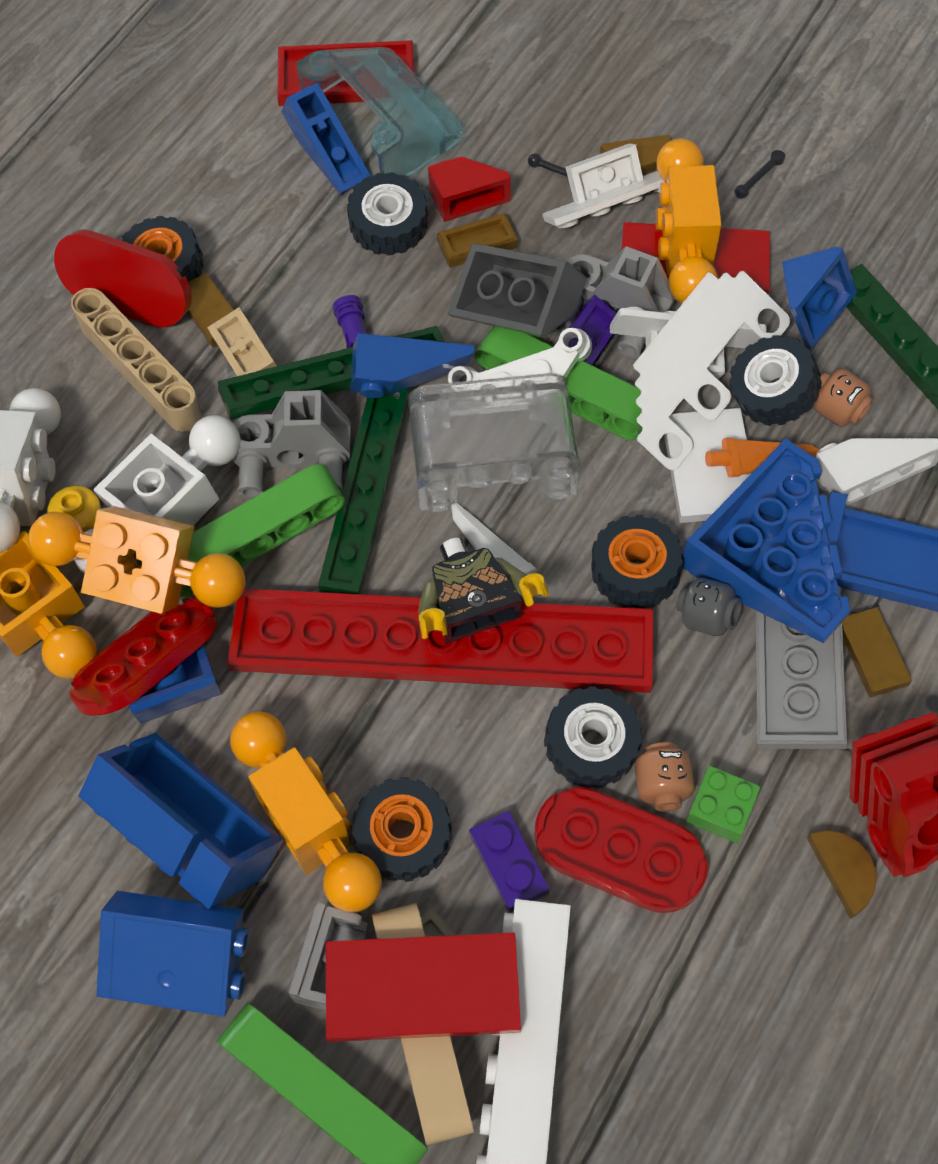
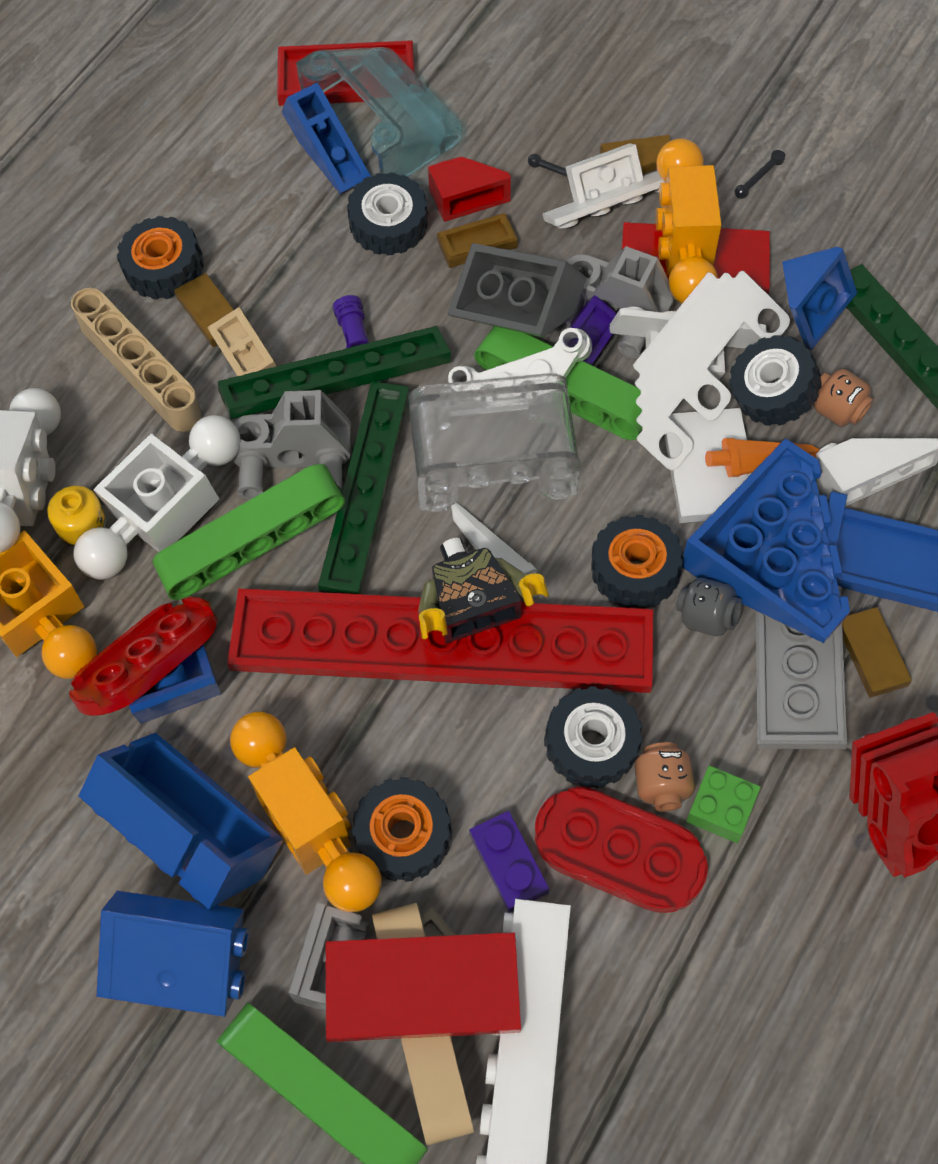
(111, 565): light orange brick -> none
(131, 277): red tile -> none
(395, 363): blue slope -> none
(847, 868): pearl gold tile -> none

